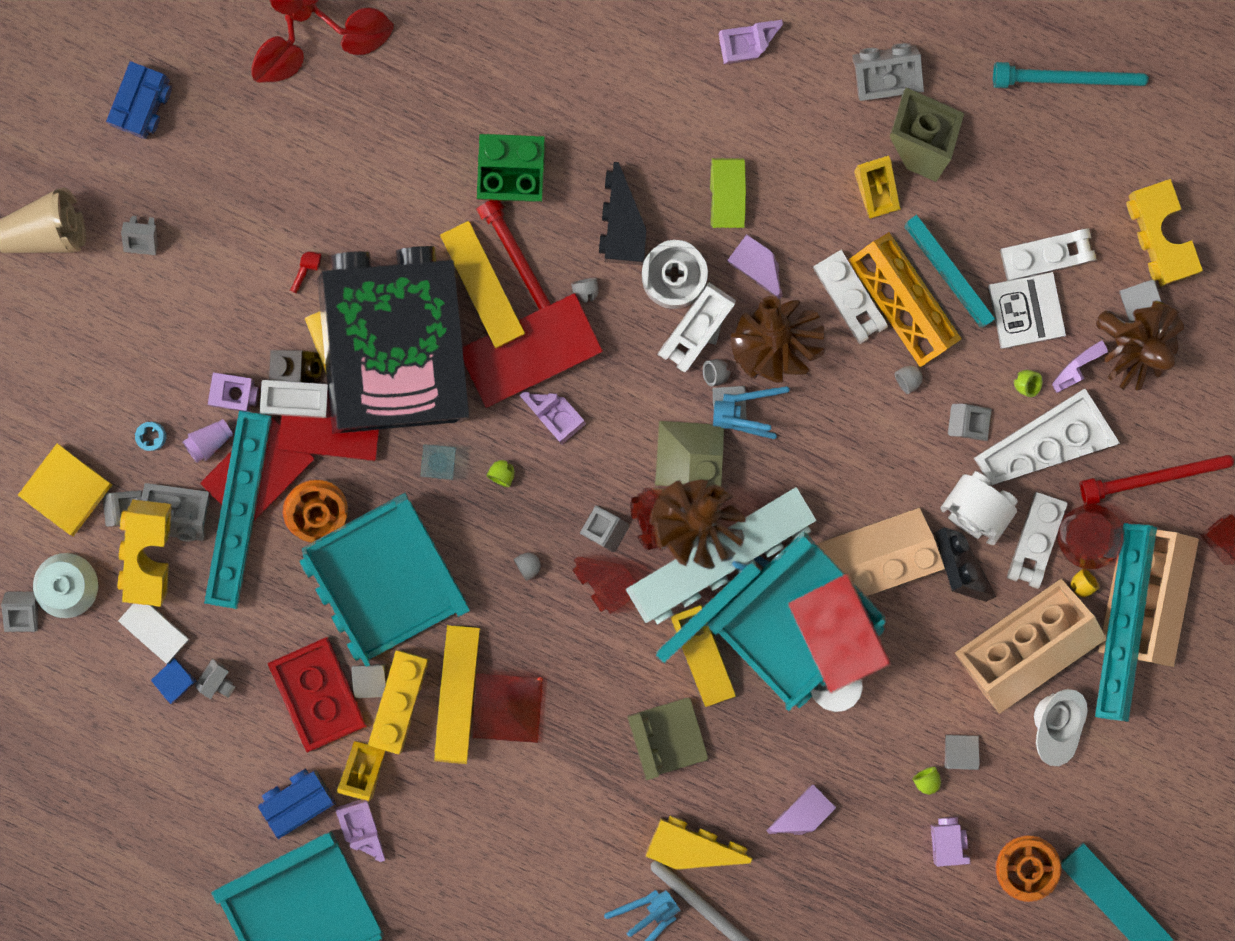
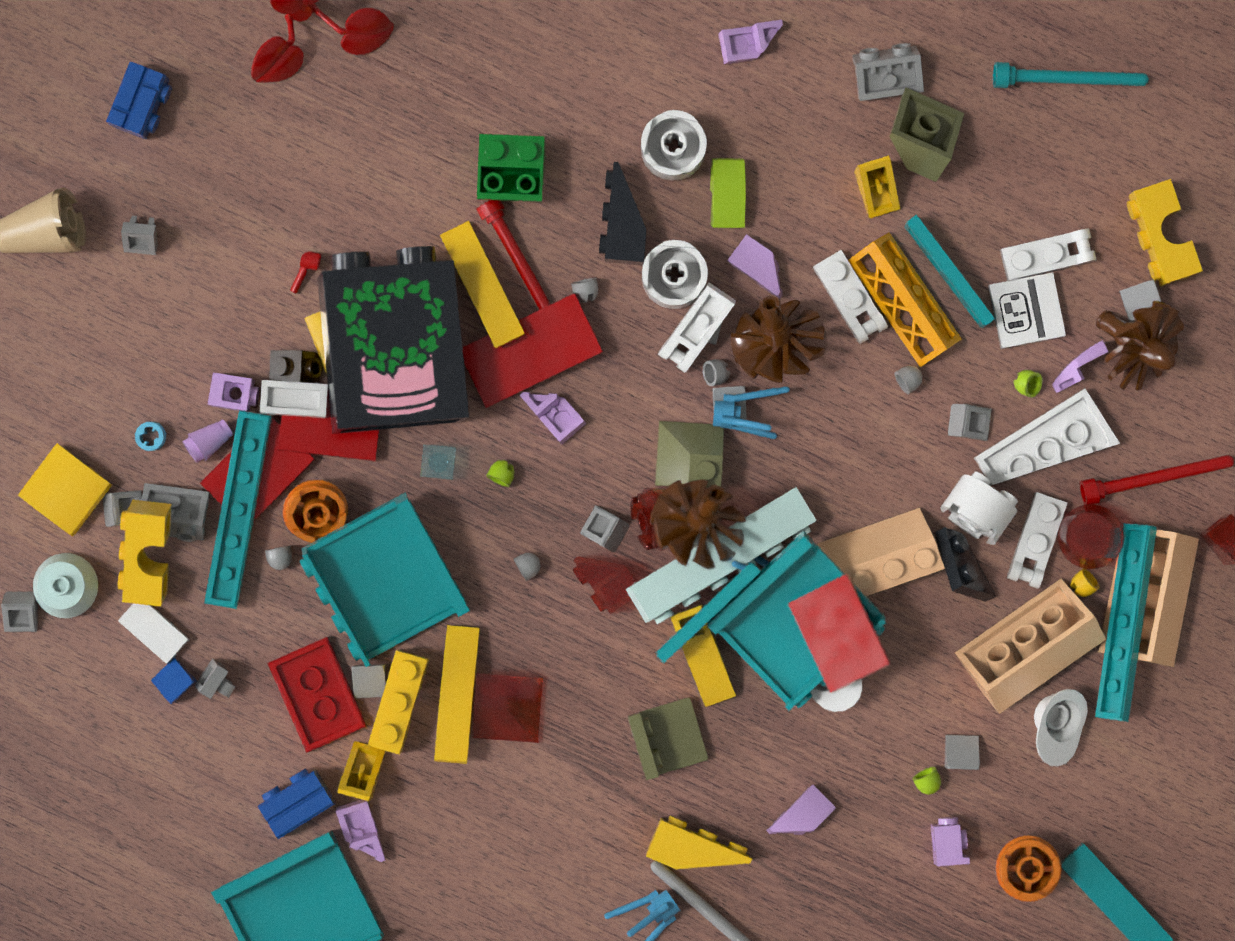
(279, 557): none -> light grey hinge
(690, 136): none -> white brick

